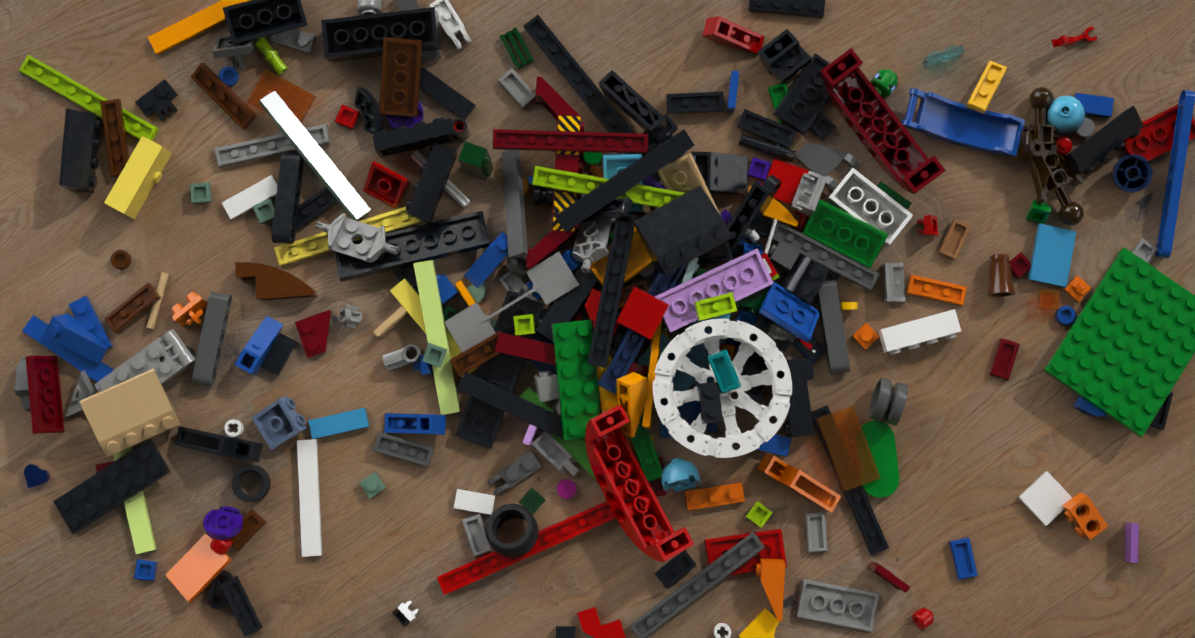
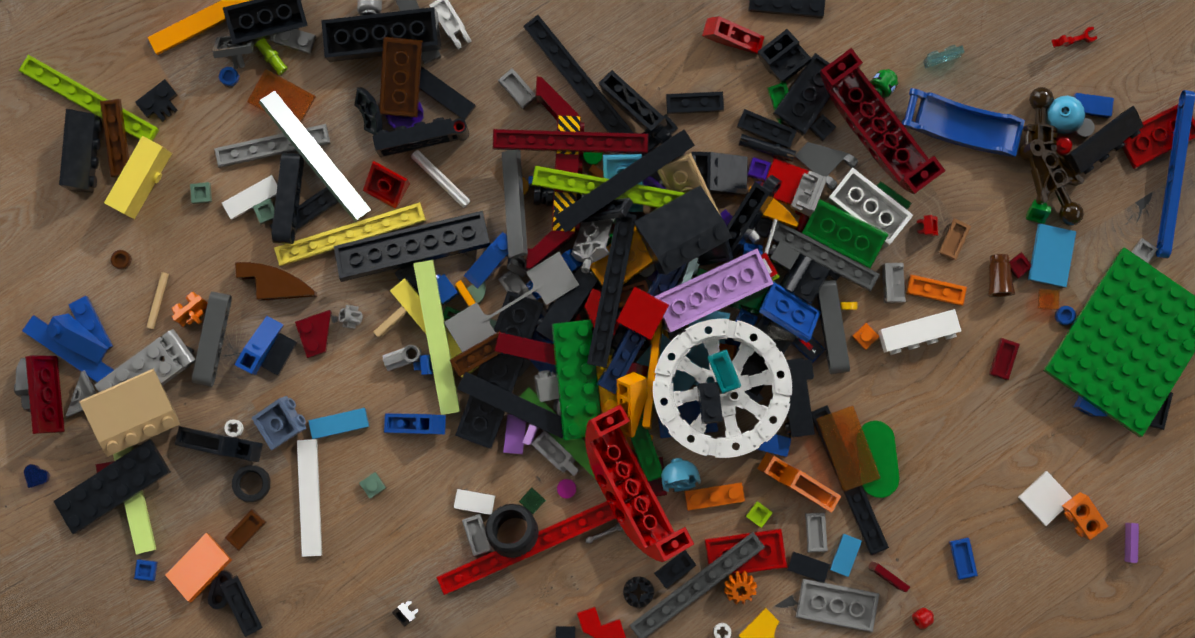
(132, 308): reddish brown tile -> none
(221, 546): red piece -> none
(223, 95): reddish brown tile -> none
(223, 523): dark purple tile -> none
(345, 230): light grey plate -> none
(347, 117): red tile -> none
(403, 449): dark grey plate -> none
(432, 183): black brick -> none
(434, 355): sand green plate -> none
(475, 161): dark green brick -> none
(514, 435): none -> medium lavender tile
(516, 472): dark grey hinge -> none
(524, 62): dark green tile -> none
(524, 324): lime plate -> none
(589, 539): none -> light grey hinge
(631, 585): none -> black gear
(715, 306): lime plate -> none
(732, 94): blue tile -> none
(736, 582): none -> orange gear
(772, 577): orange slope -> none
(808, 567): none -> black tile
(845, 555): none -> dark azure tile
(888, 401): dark grey wheel -> none
(986, 87): yellow tile -> none
(1077, 289): orange tile -> none
(1140, 173): dark blue cylinder -> none

